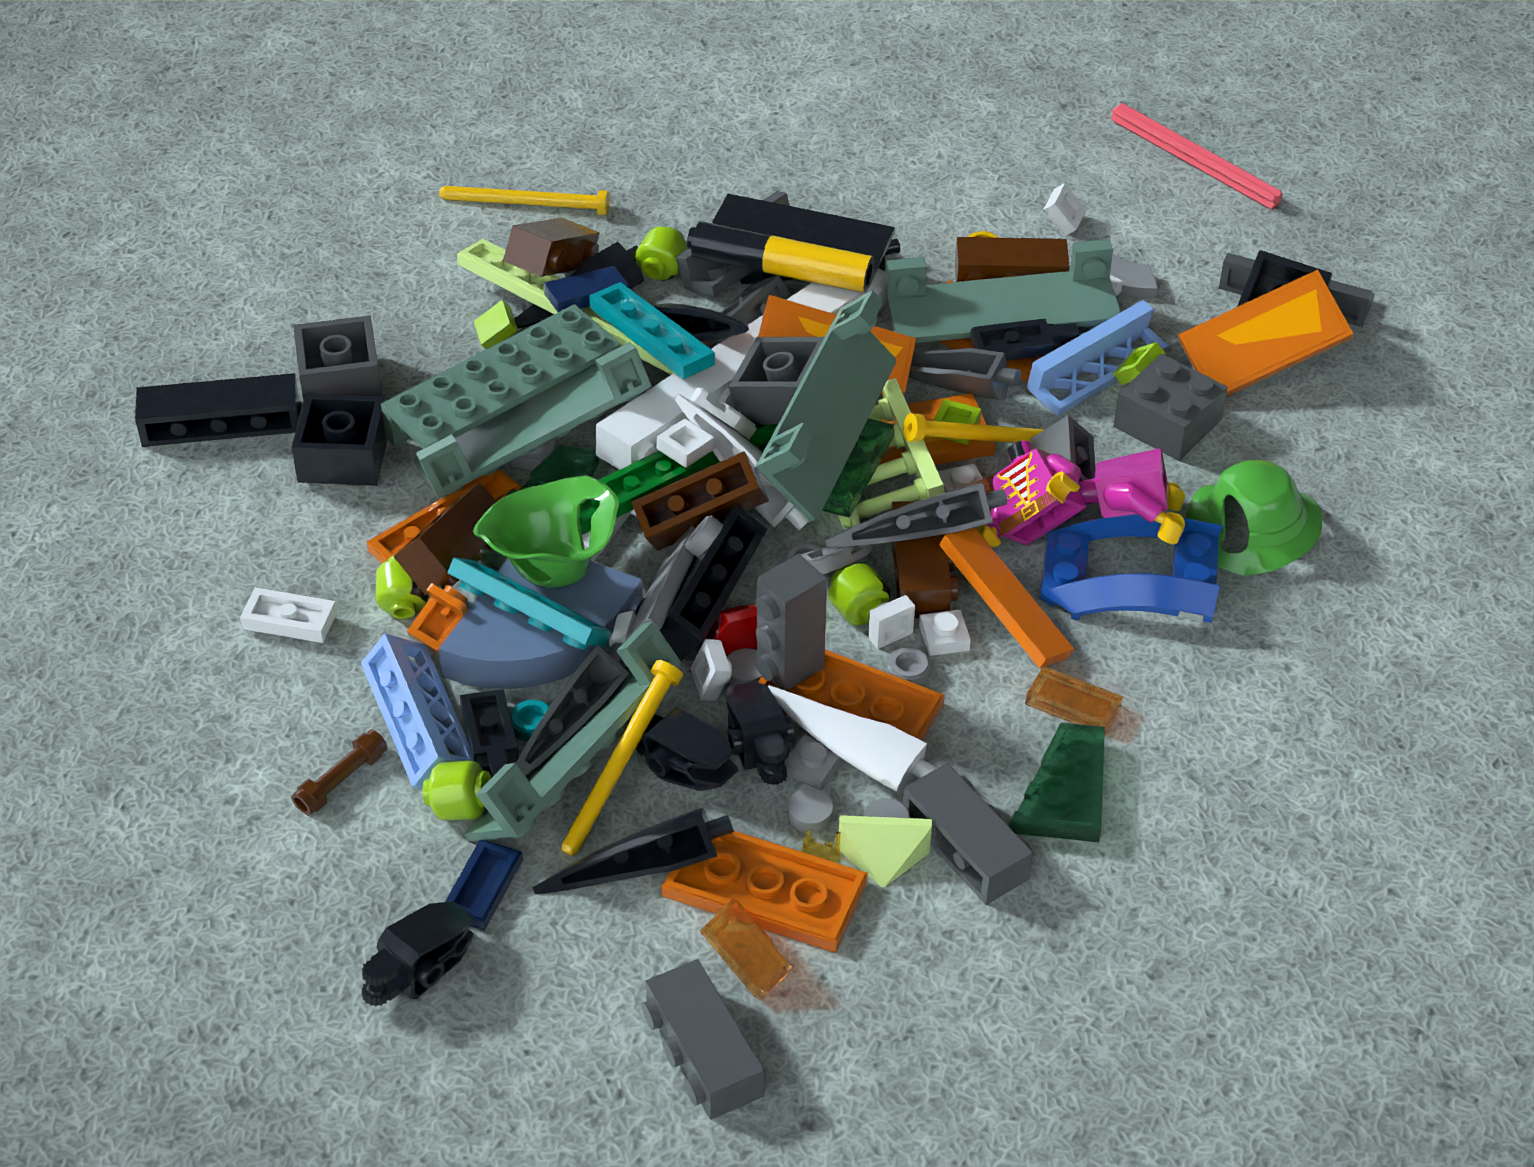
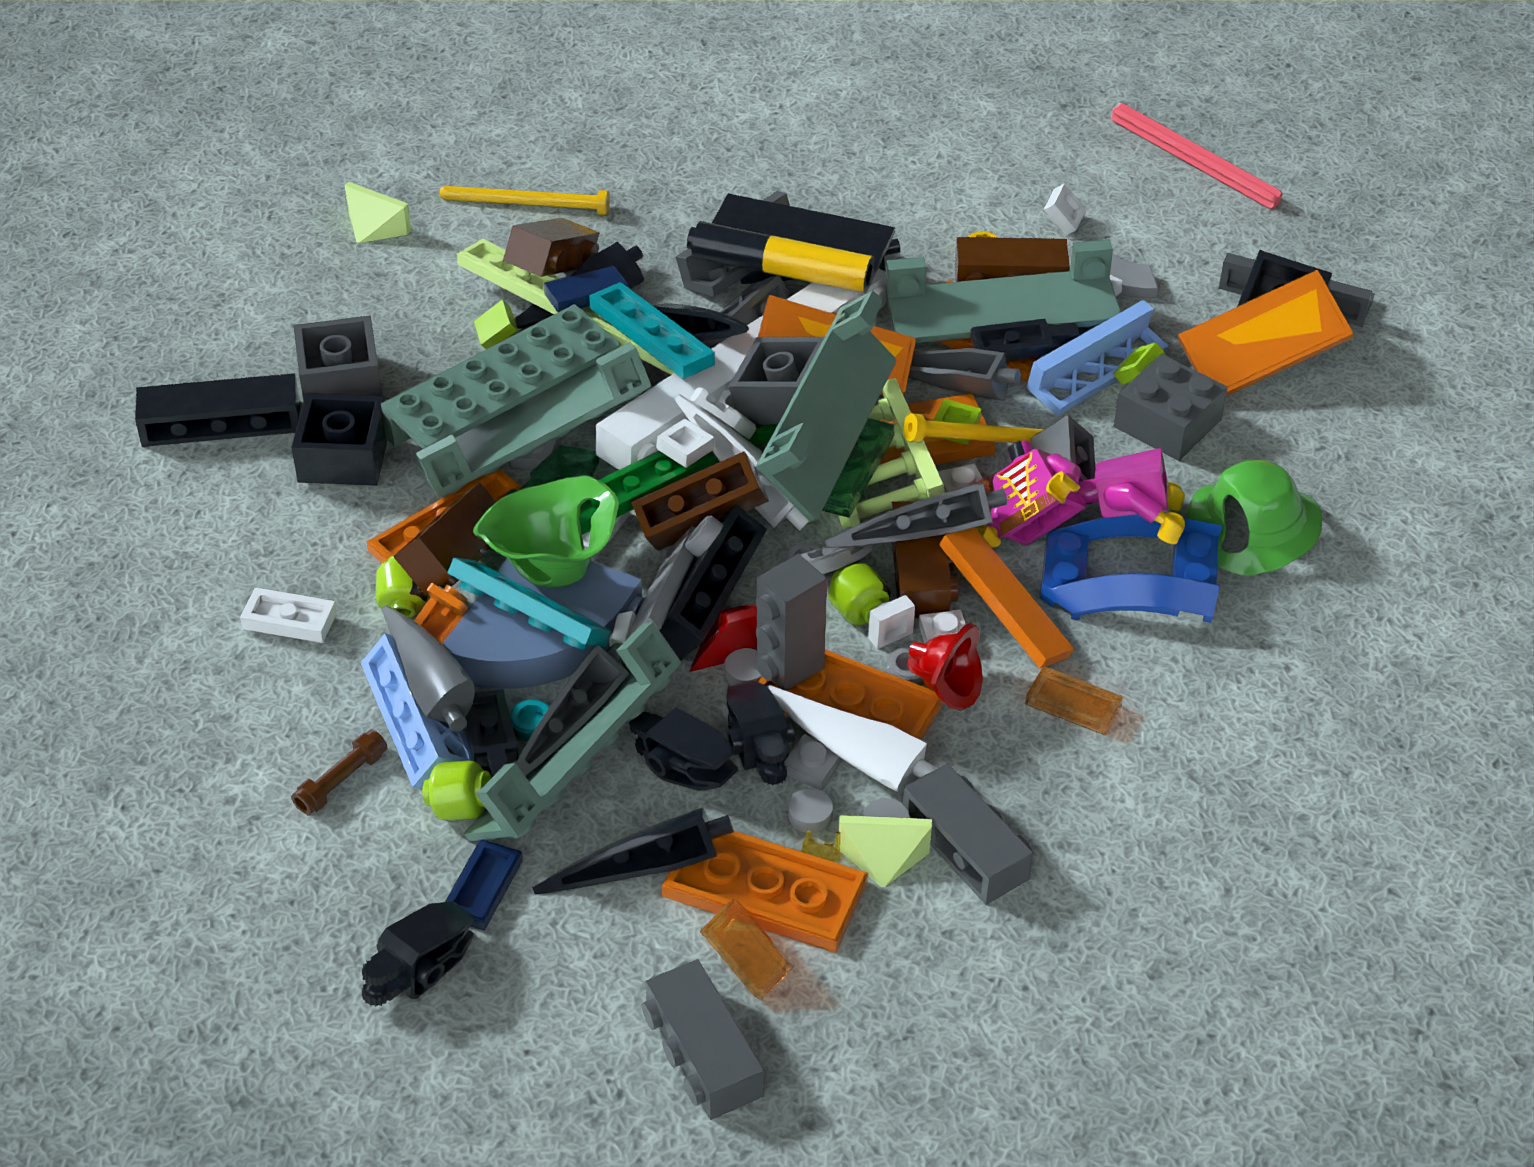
(376, 214): none -> yellowish green slope
(432, 673): none -> dark grey piece
(659, 253): lime head -> none
(665, 675): yellow bar -> none
(711, 670): white plate -> none
(950, 666): none -> red helmet
(1067, 789): clear green wing -> none

